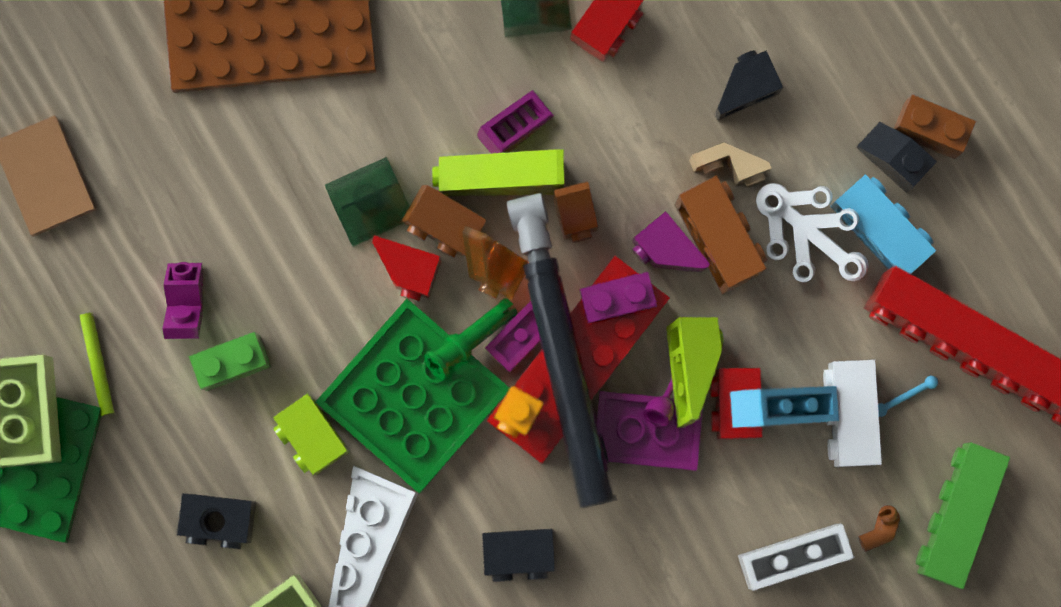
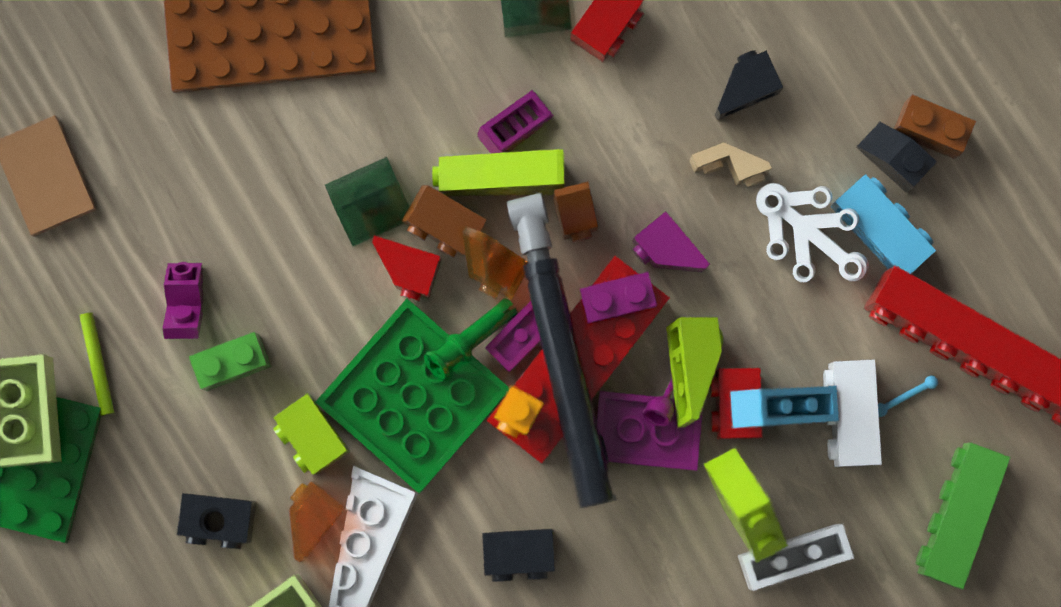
(311, 517): none -> clear orange slope
(721, 234): dark orange brick -> none
(746, 505): none -> lime brick
(884, 529): dark orange arm -> none

